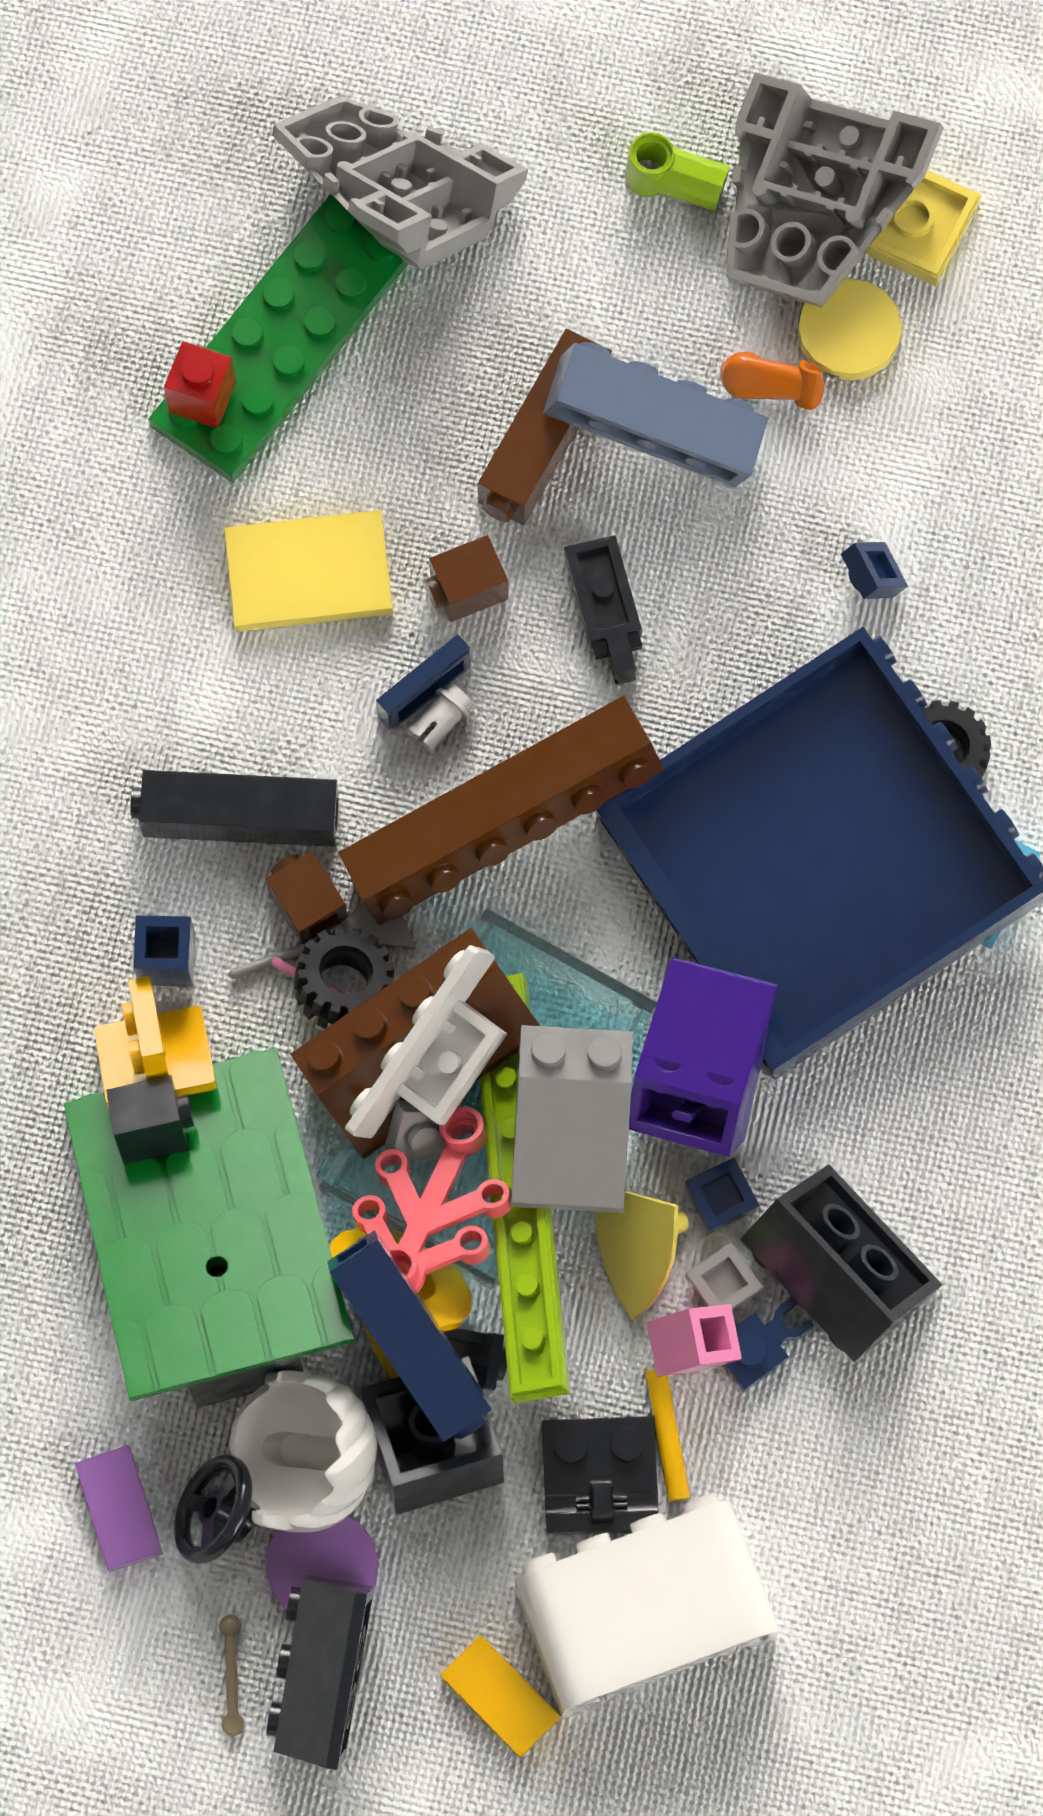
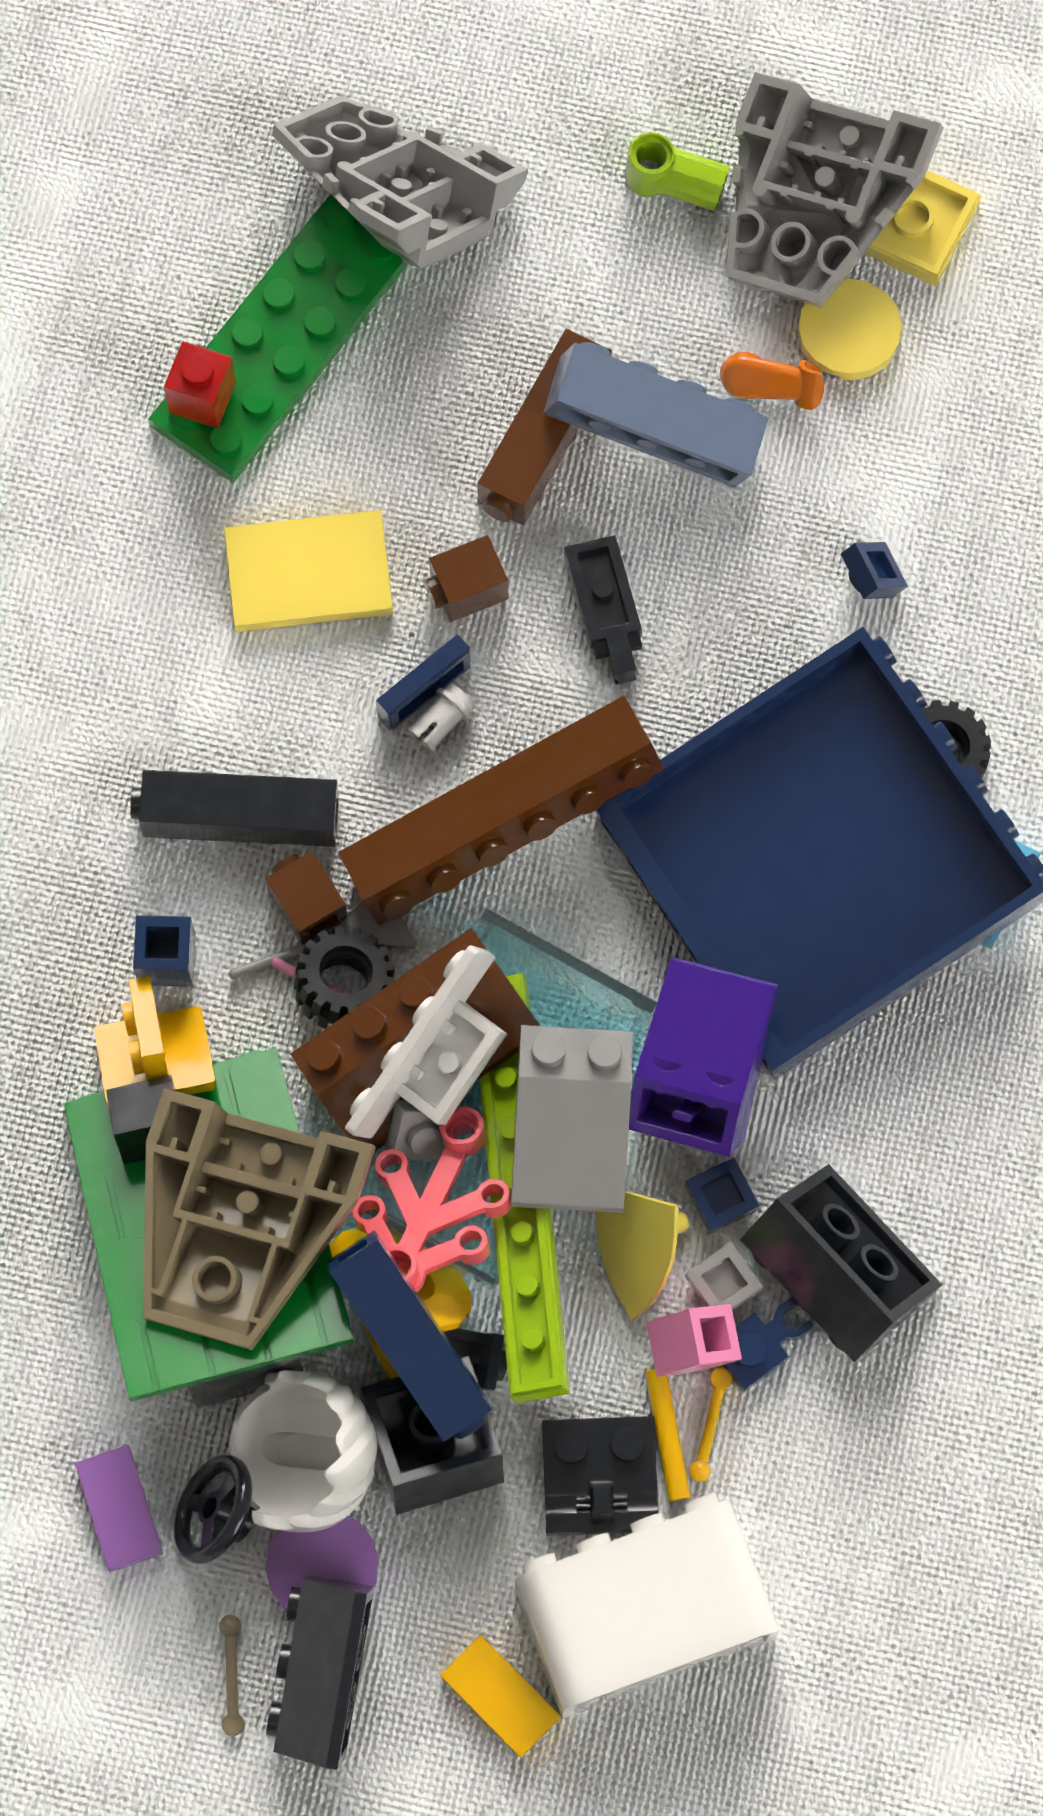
(237, 1215): none -> dark tan wedge
(720, 1381): none -> yellow hinge

